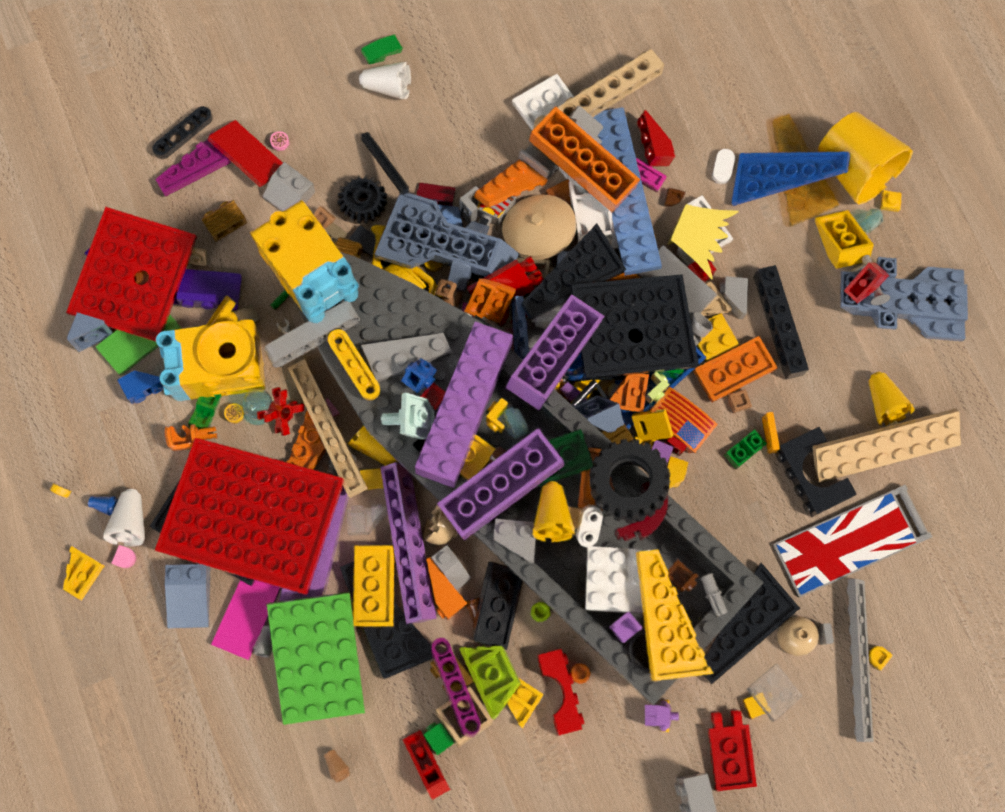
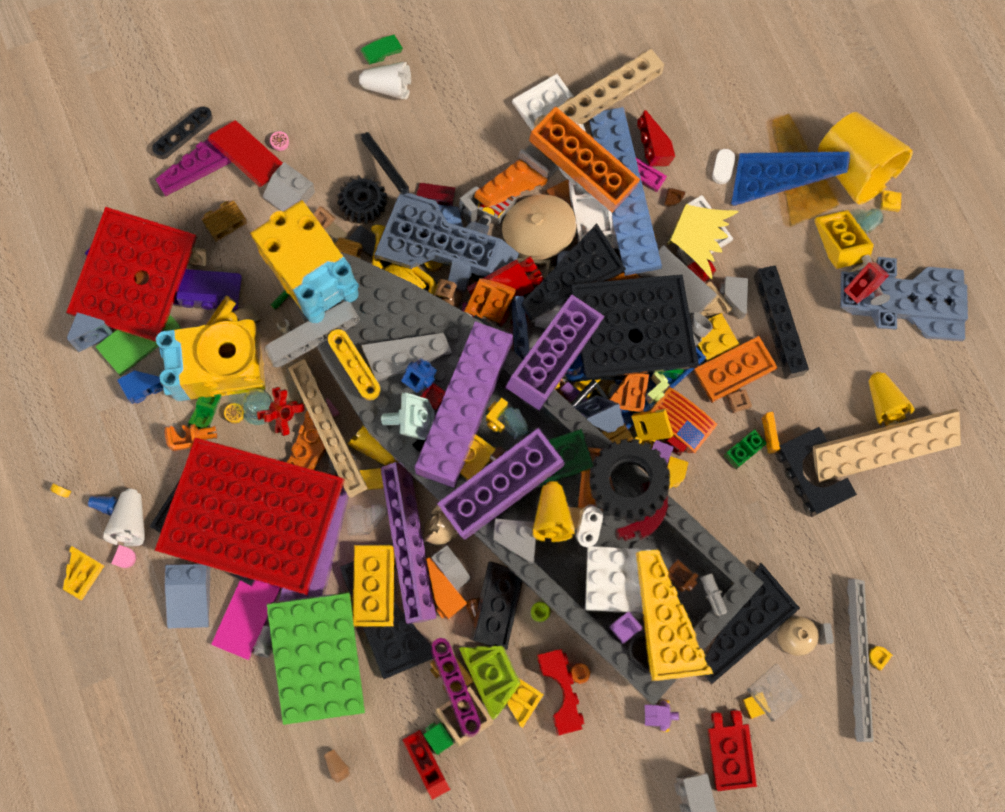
(586, 122): light grey panel -> none
(850, 542): flag -> none

